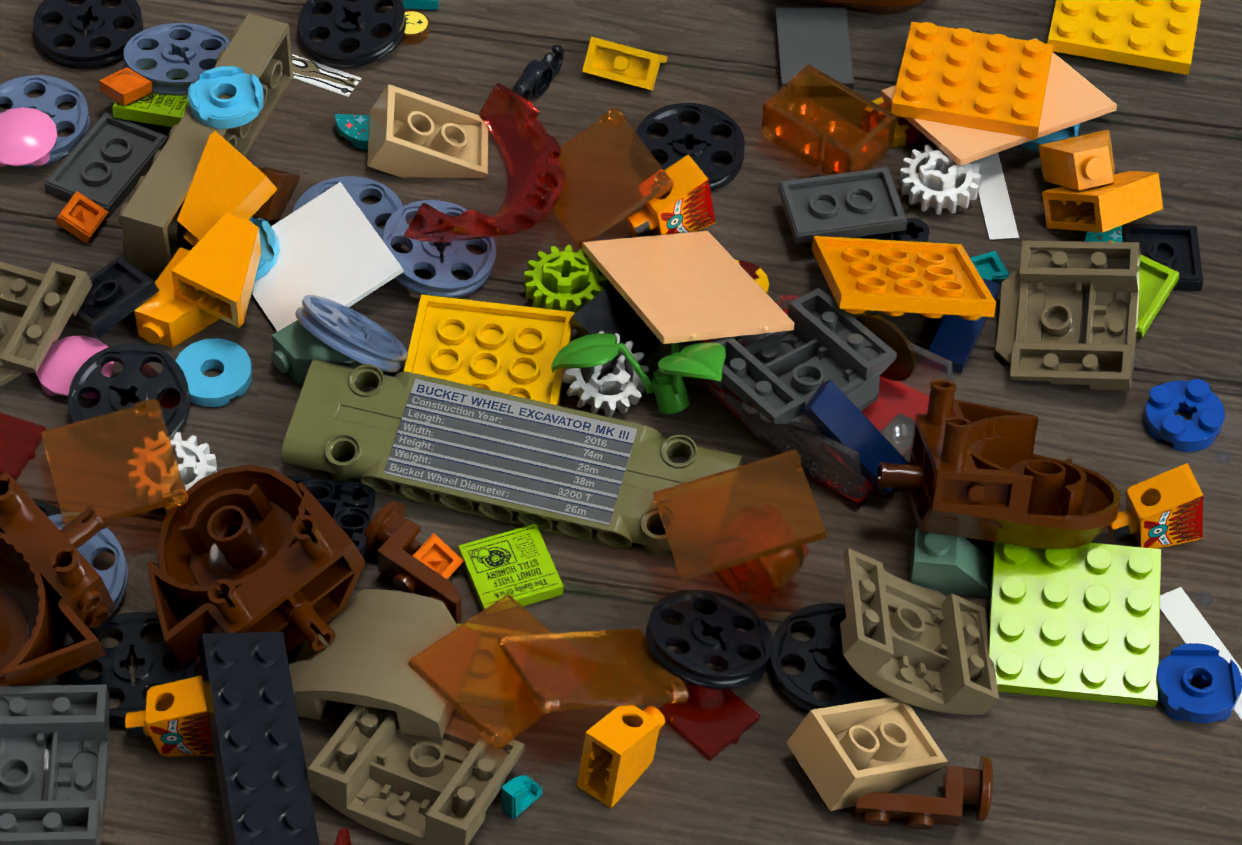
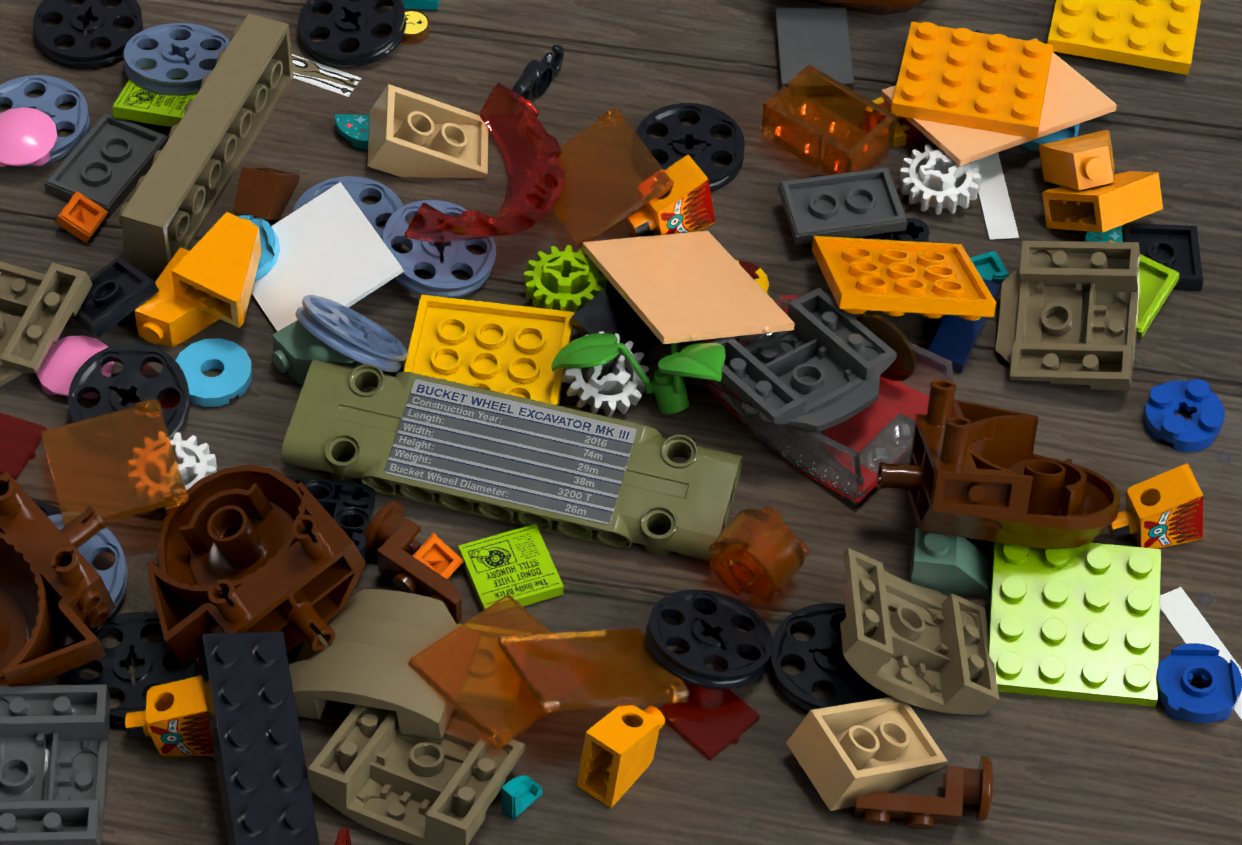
(125, 86): orange tile -> none
(220, 185): light orange slope -> none
(230, 112): medium azure tile -> none
(622, 63): yellow panel -> none
(739, 515): clear orange piece -> none
(847, 425): dark blue tile -> none

